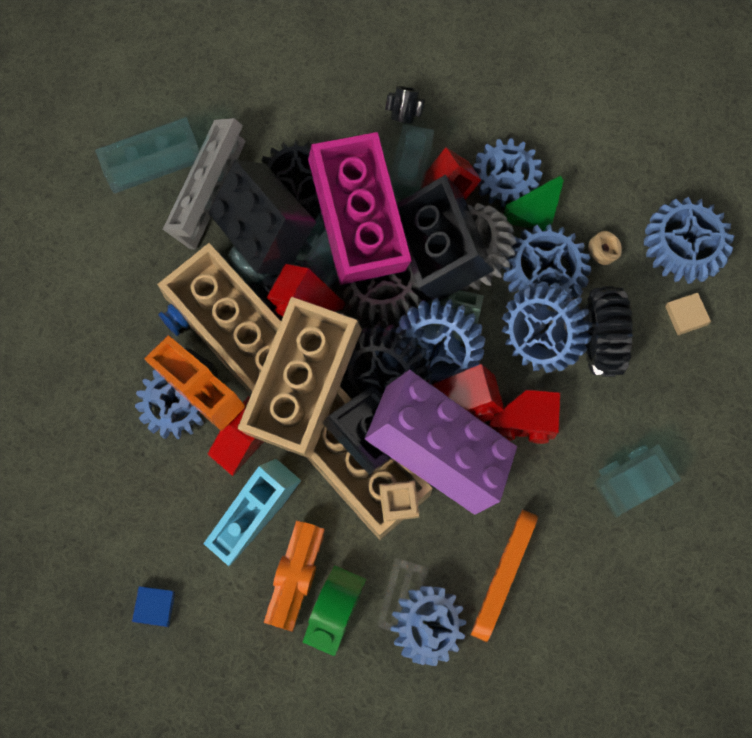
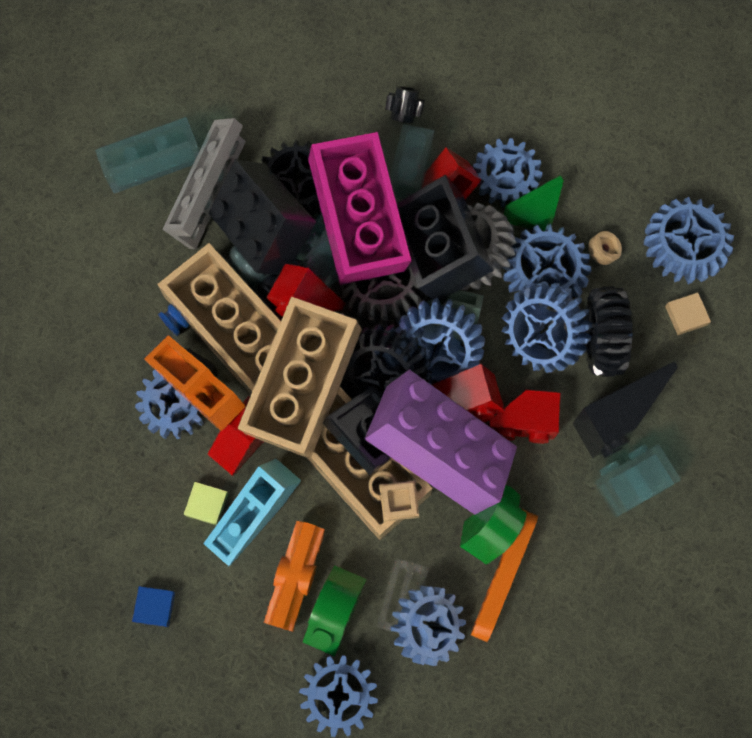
(206, 503): none -> yellowish green tile
(322, 693): none -> medium blue gear
(495, 528): none -> green brick
(610, 421): none -> black slope

